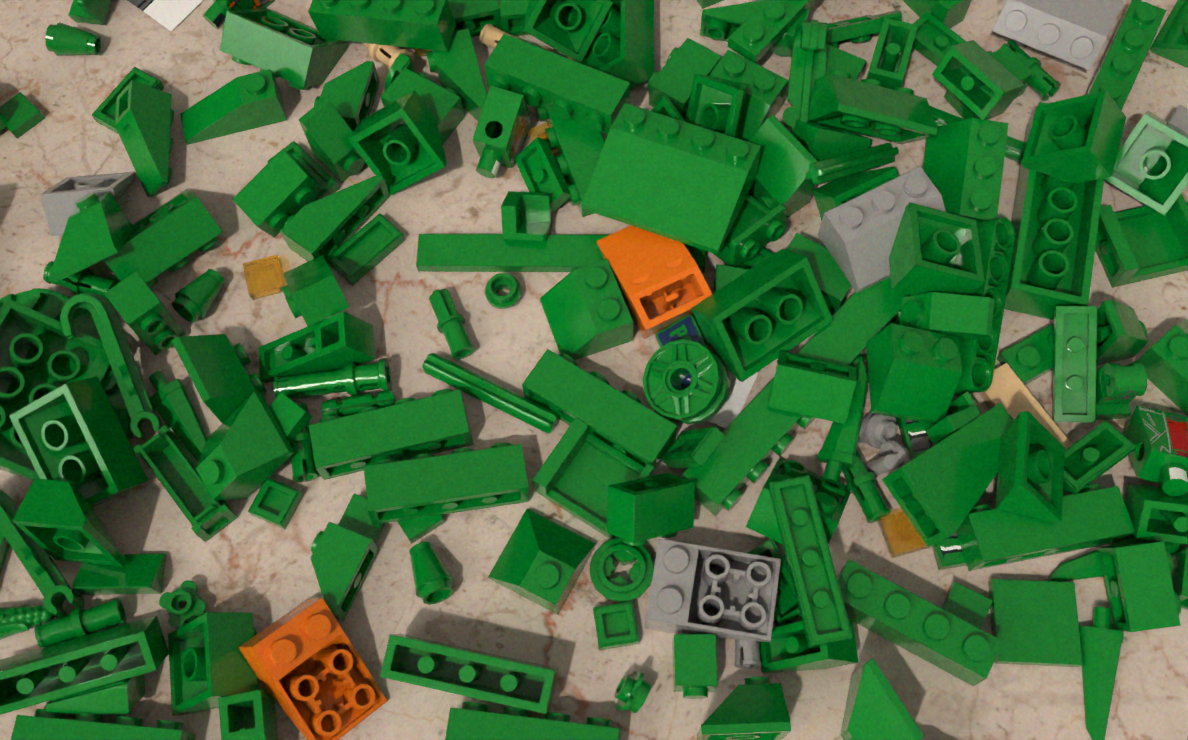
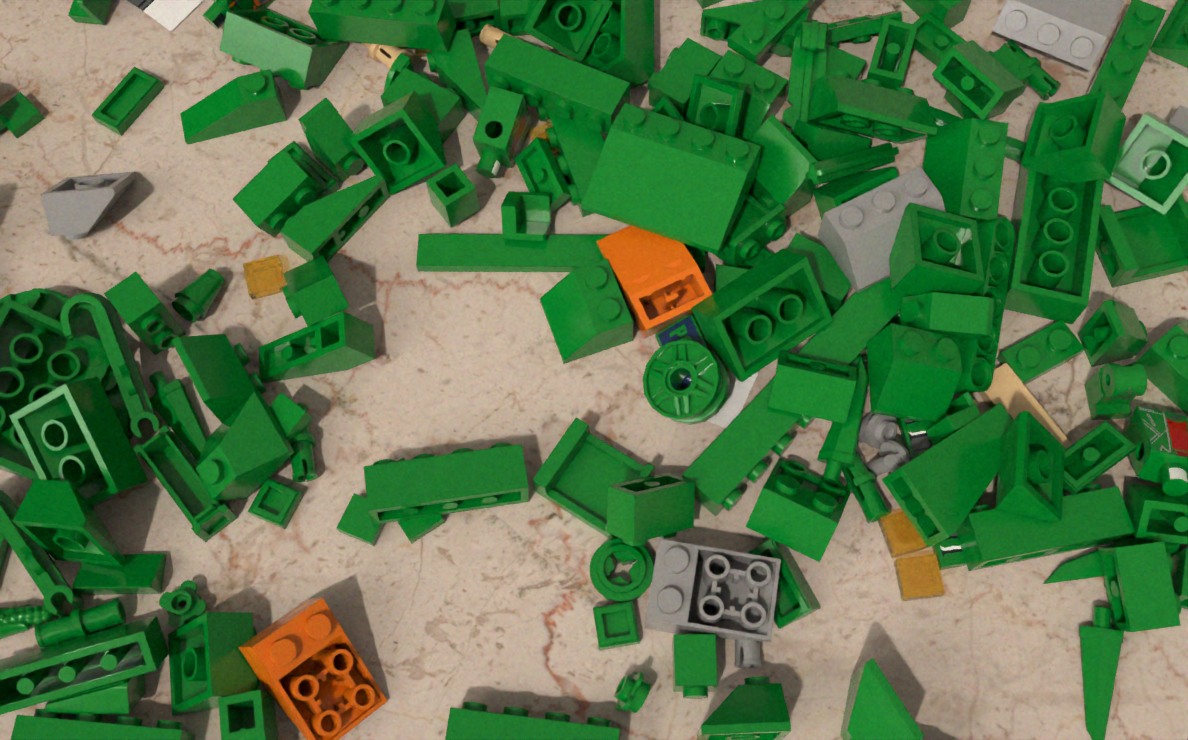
(71, 41): green cone -> none
(83, 281): green pin -> none
(91, 235): green slope -> none
(144, 128): green slope -> none
(165, 239): green slope -> none
(341, 565): green slope -> none
(351, 379): green pin -> none
(352, 93): green slope -> none
(352, 404): green axle -> none
(366, 249): green tile -> none
(390, 432): green brick -> none
(430, 575): green cone -> none
(451, 324): green axle -> none
(453, 195): none -> green brick
(469, 673): green brick -> none
(490, 393): green axle -> none
(500, 282): green plate -> none
(542, 561): green slope -> none
(611, 414): green brick -> none
(692, 448): green tile -> none
(791, 653): green slope -> none
(810, 562): green tile -> none
(917, 624): green brick -> none
(919, 577): none -> clear yellow tile
(967, 604): green tile -> none
(1035, 622): green tile -> none
(1074, 364): green plate -> none

